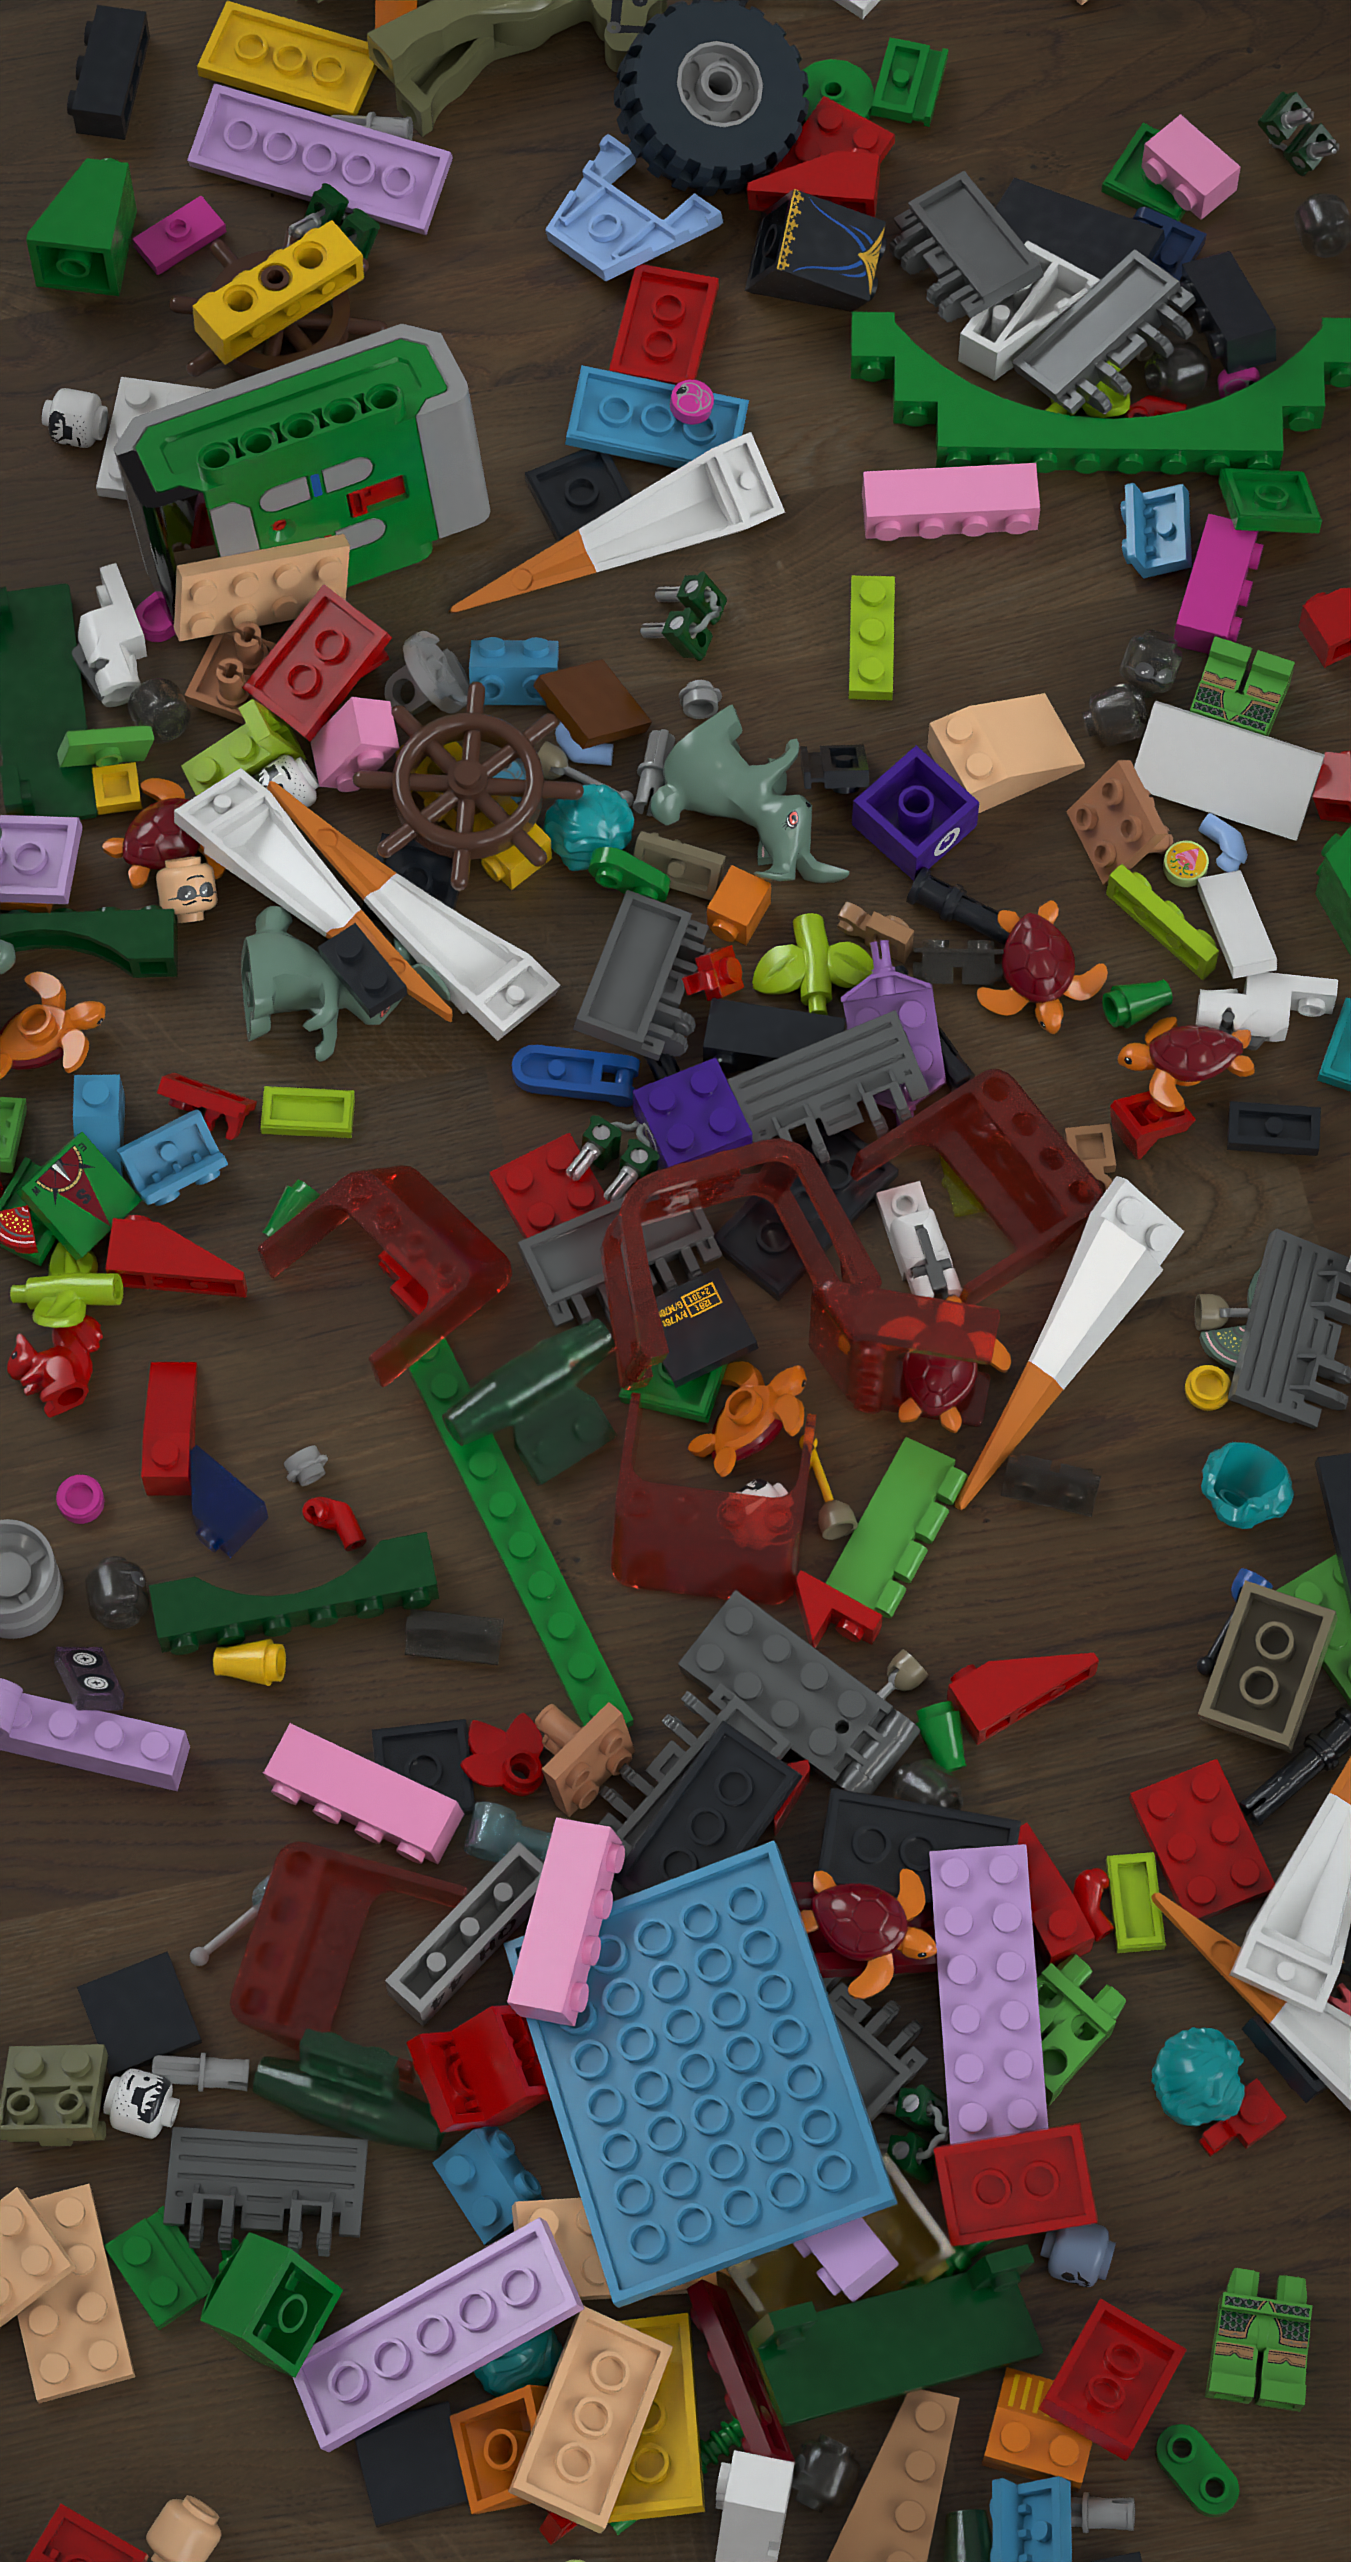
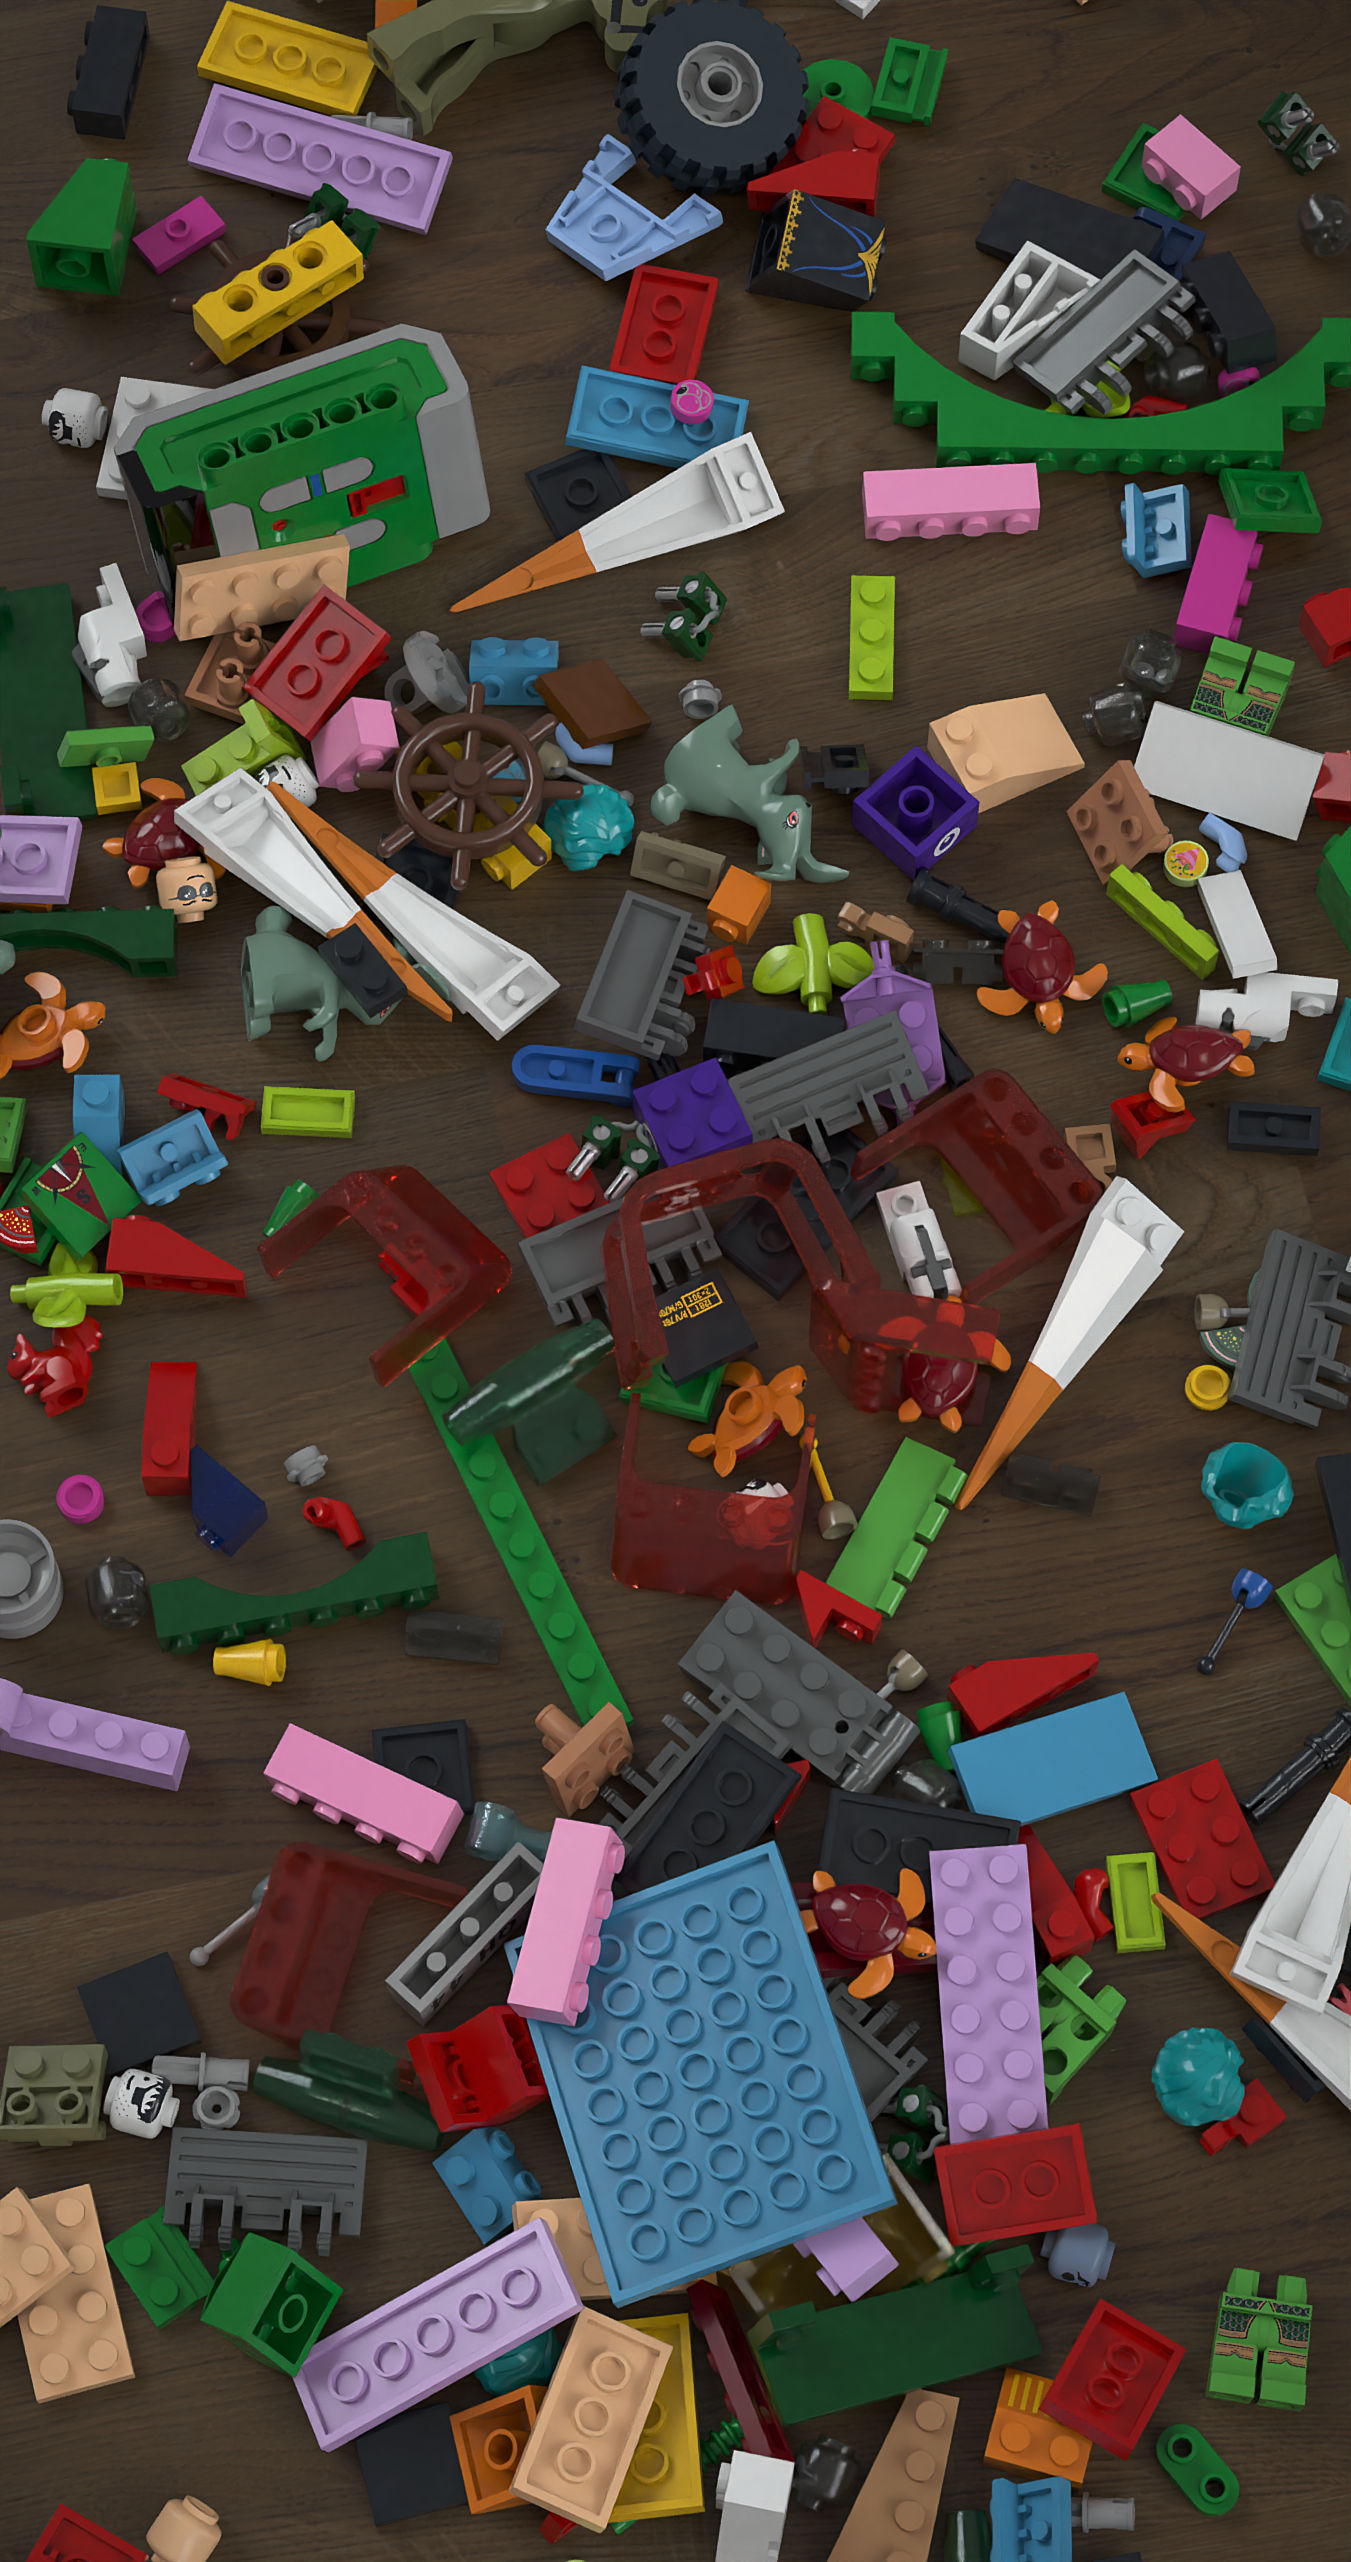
(89, 1678): clear purple tile -> none
(214, 2096): none -> light grey plate
(501, 1752): red plate -> none
(625, 872): green plate -> none
(652, 769): light grey axle -> none
(965, 247): dark grey hinge -> none
(1055, 1762): none -> dark azure tile
(1268, 1666): dark tan brick -> none

